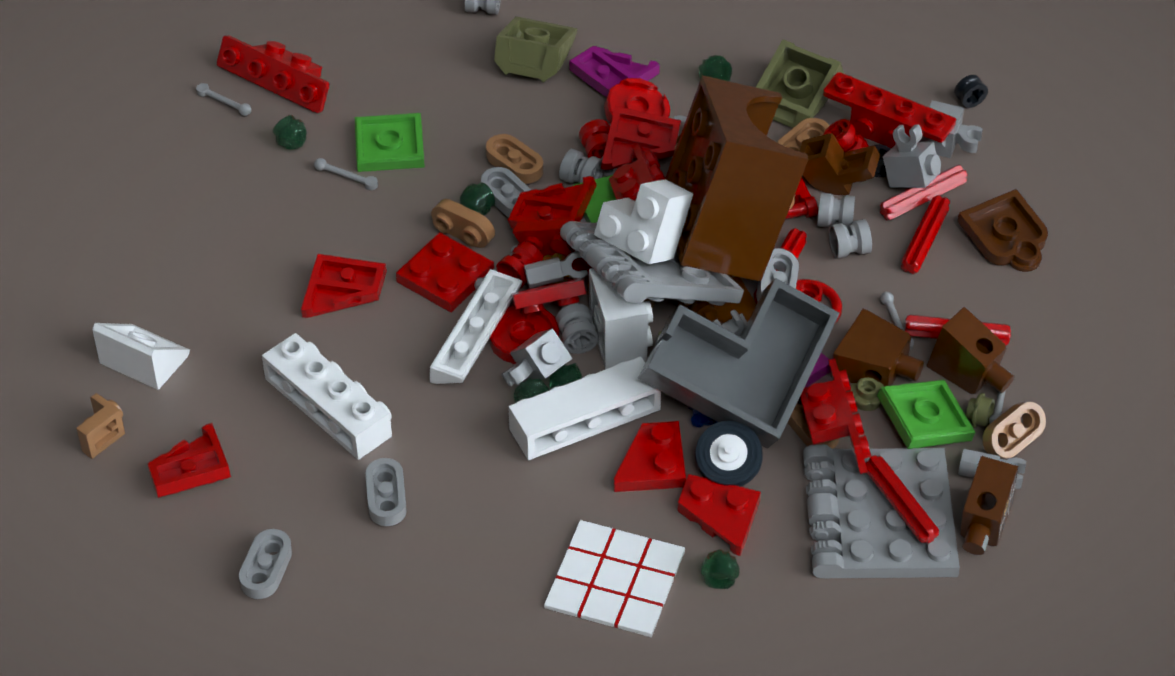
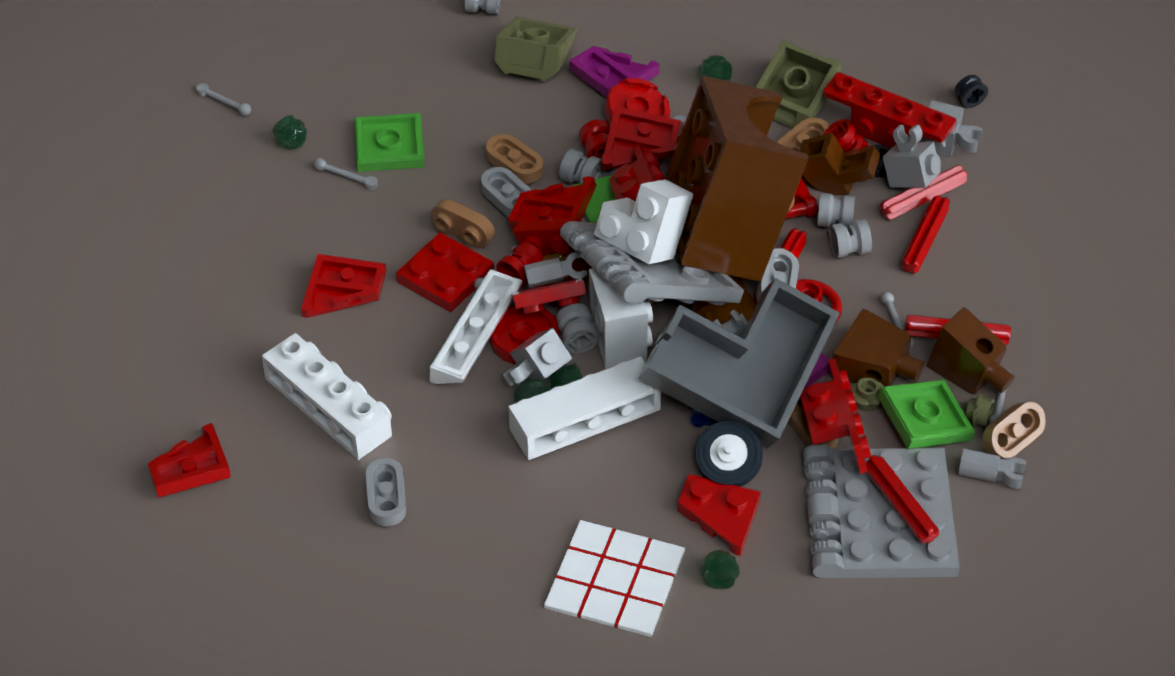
(102, 428): medium nougat bracket -> none
(138, 352): white slope -> none
(264, 567): light grey plate -> none
(276, 70): red bracket -> none
(478, 198): clear green plate -> none
(653, 459): red wing -> none
(988, 504): reddish brown torso -> none
(1006, 231): reddish brown plate -> none

